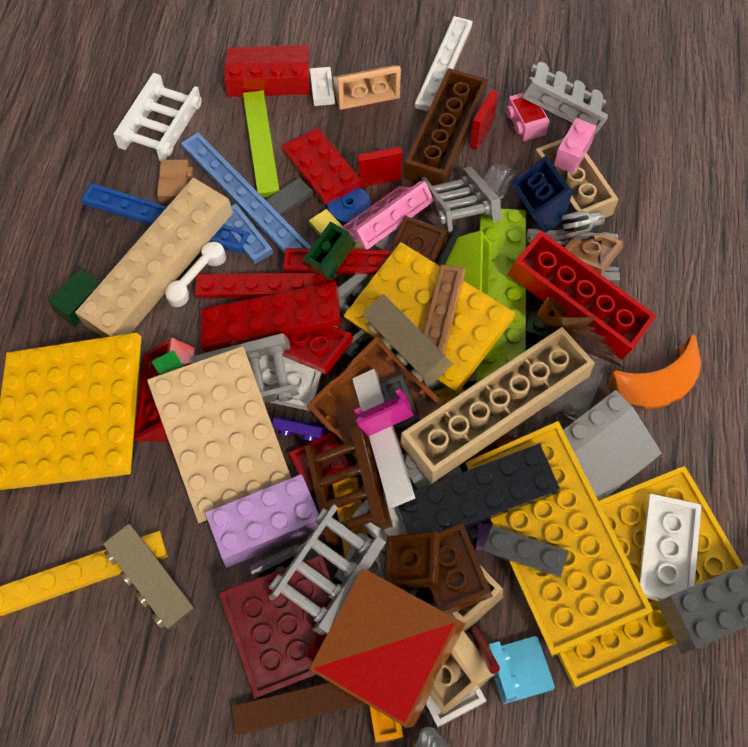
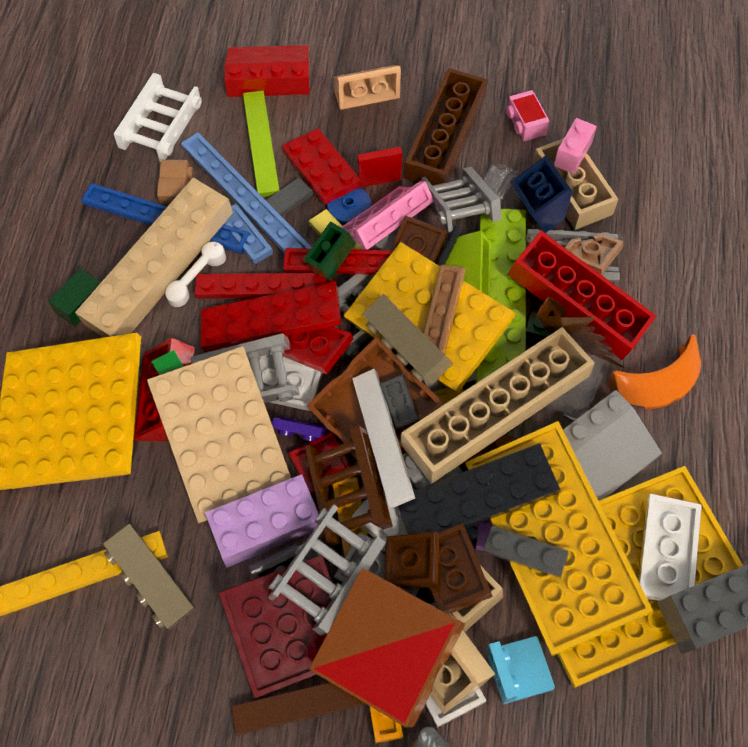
(322, 86): white plate -> none
(385, 414): dark pink hinge -> none
(445, 58): white tile -> none
(483, 119): red tile -> none
(484, 649): dark red bar -> none
(564, 105): light grey fence -> none
(582, 222): light grey arm -> none

